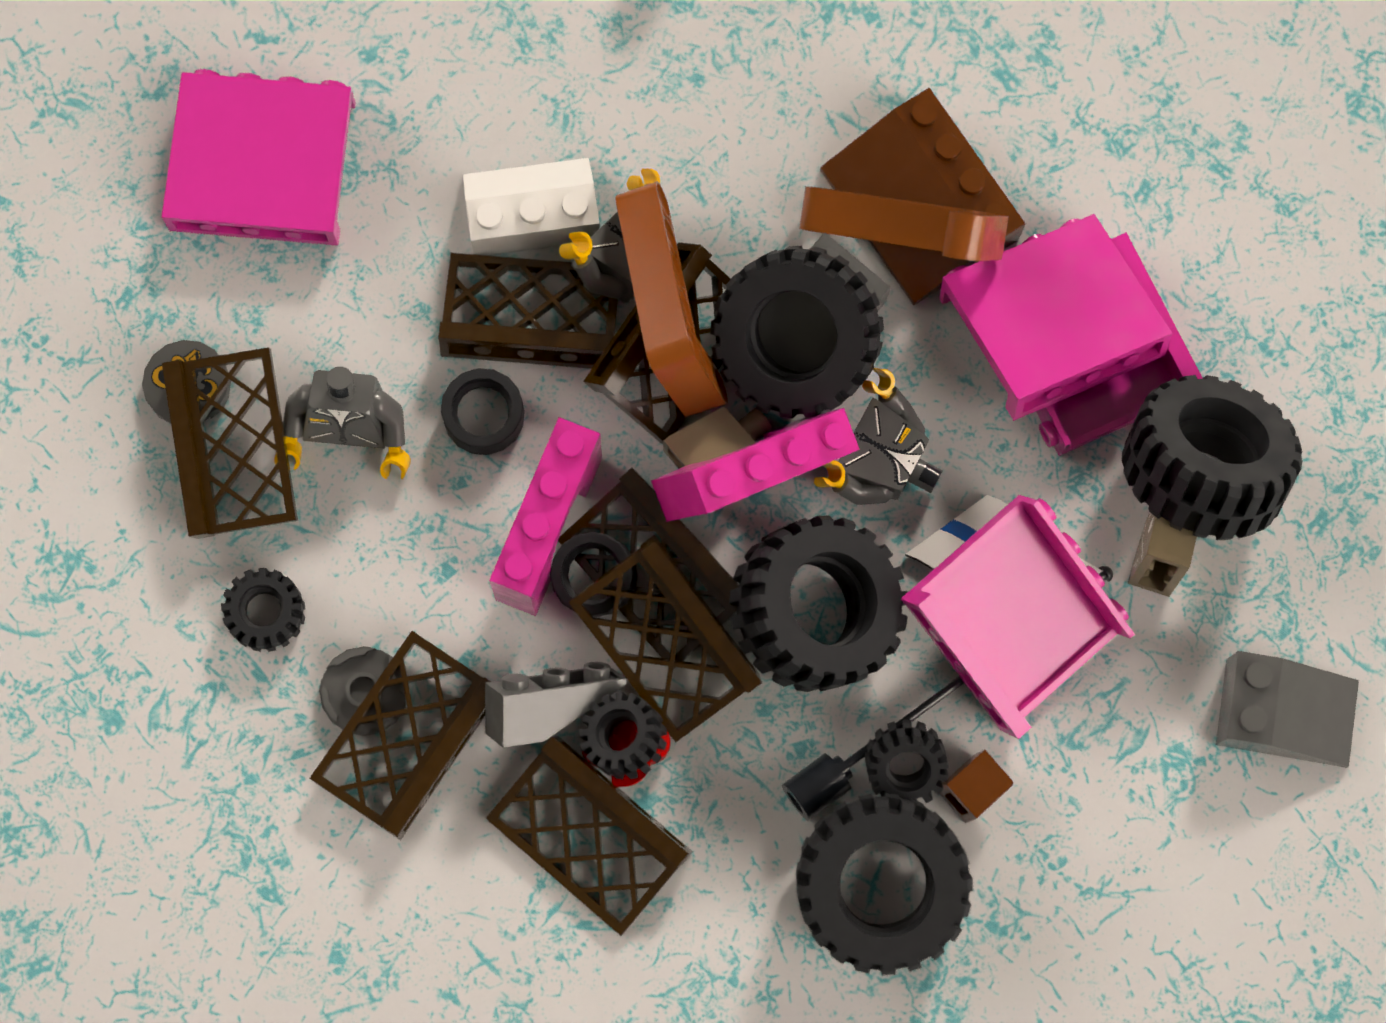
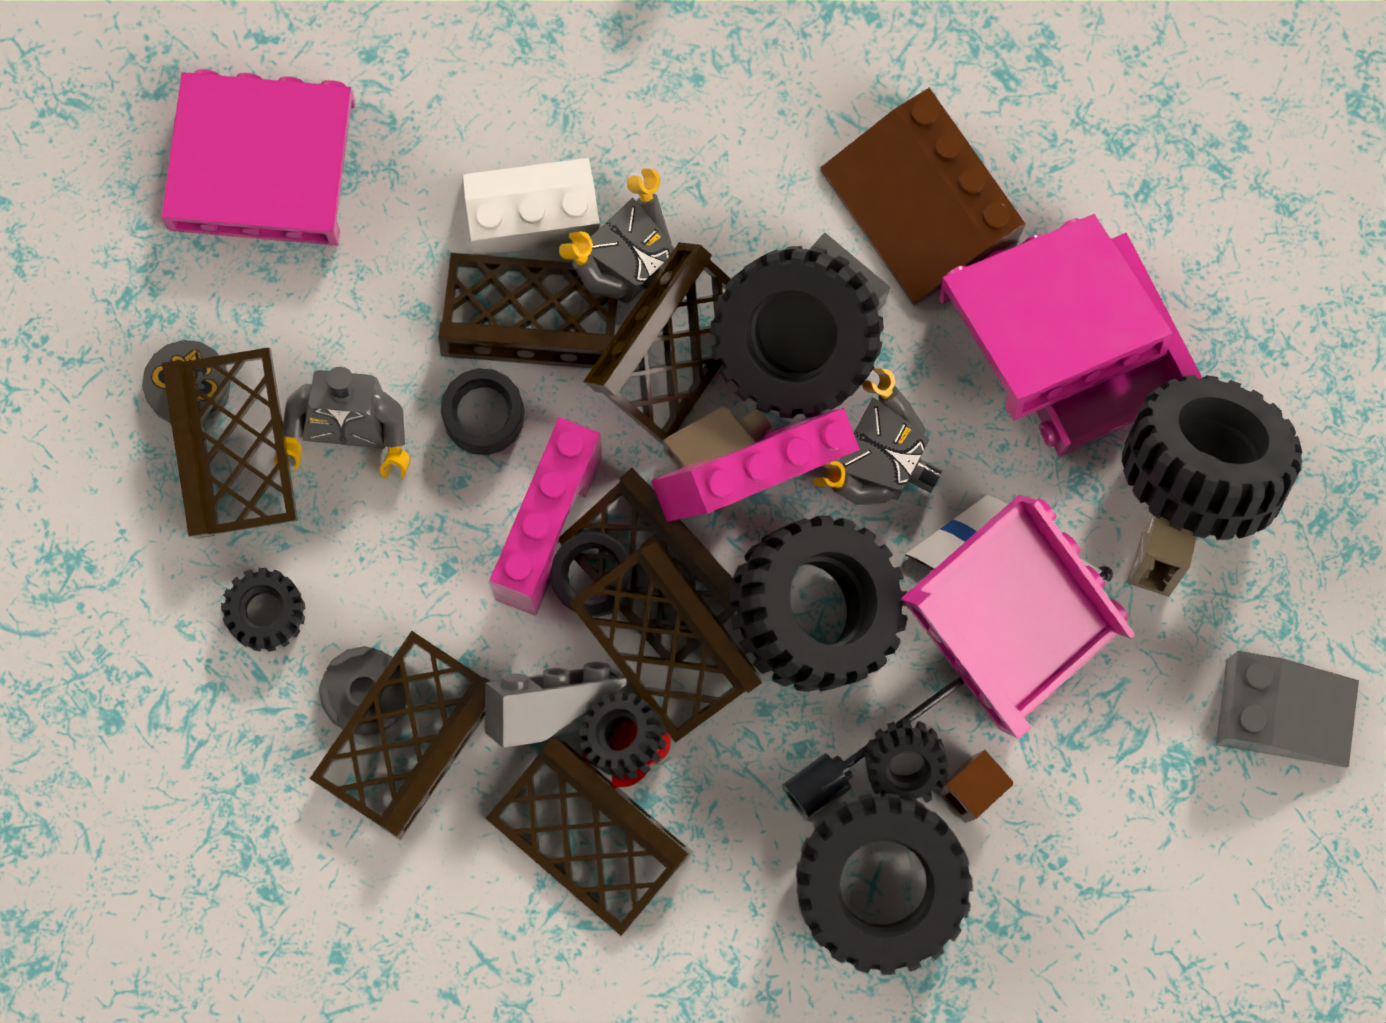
(664, 304): dark orange beam -> none
(947, 229): dark orange beam -> none

